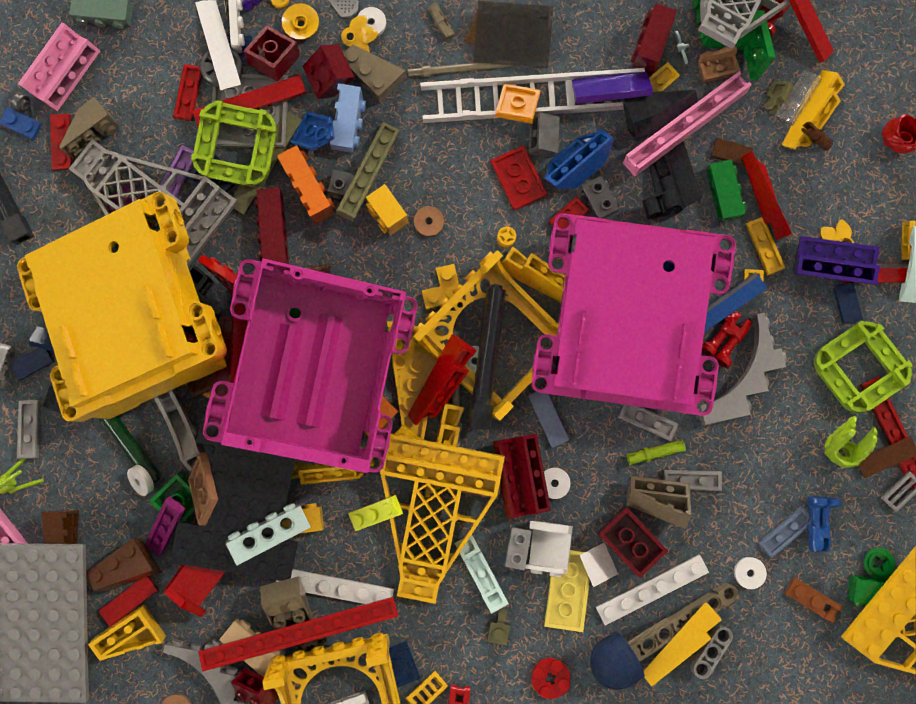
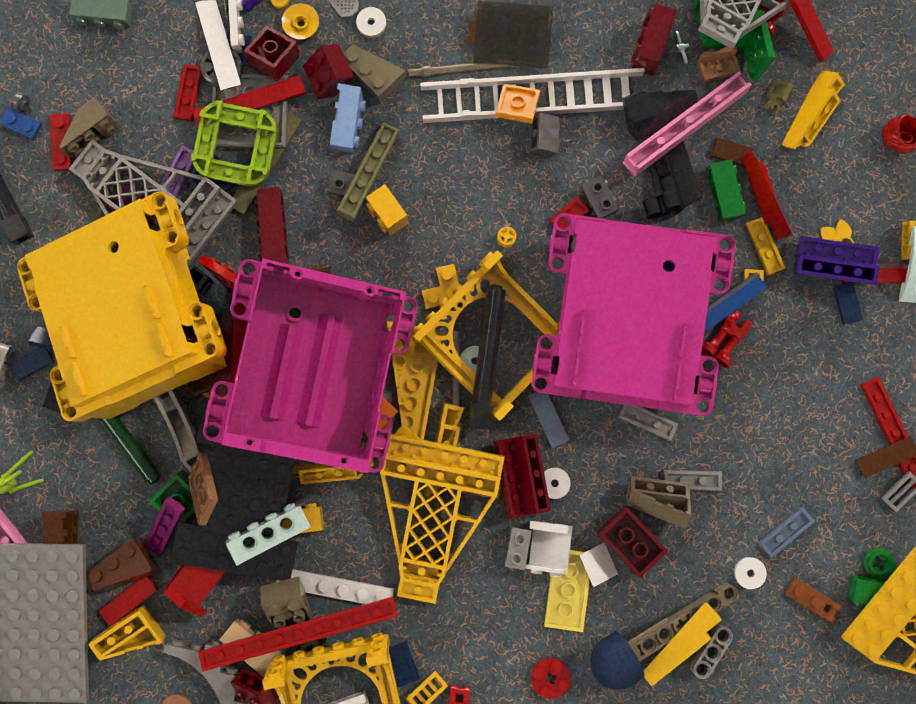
(28, 429): light grey tile -> none
(59, 67): bright pink brick -> none
(140, 480): white piece -> none
(306, 185): orange wedge -> none
(313, 131): blue tile -> none
(362, 33): yellow plate -> none
(375, 513): neon yellow plate -> none
(435, 227): medium nougat piece -> none
(441, 21): dark tan pin -> none
(443, 379): red wedge -> none
(482, 575): light aqua slope -> none
(499, 630): olive plate -> none
(518, 178): red tile -> none
(534, 273): yellow wedge -> none
(579, 160): blue wedge -> none
(612, 87): dark purple tile -> none
(648, 454): lime pin -> none
(652, 589): white plate -> none
(663, 77): yellow plate -> none
(753, 381): light grey arch -> none
(798, 98): clear plate -> none
(817, 136): reddish brown pin -> none
(820, 527): blue piece -> none
(854, 452): lime piece -> none
(887, 354): lime plate -> none

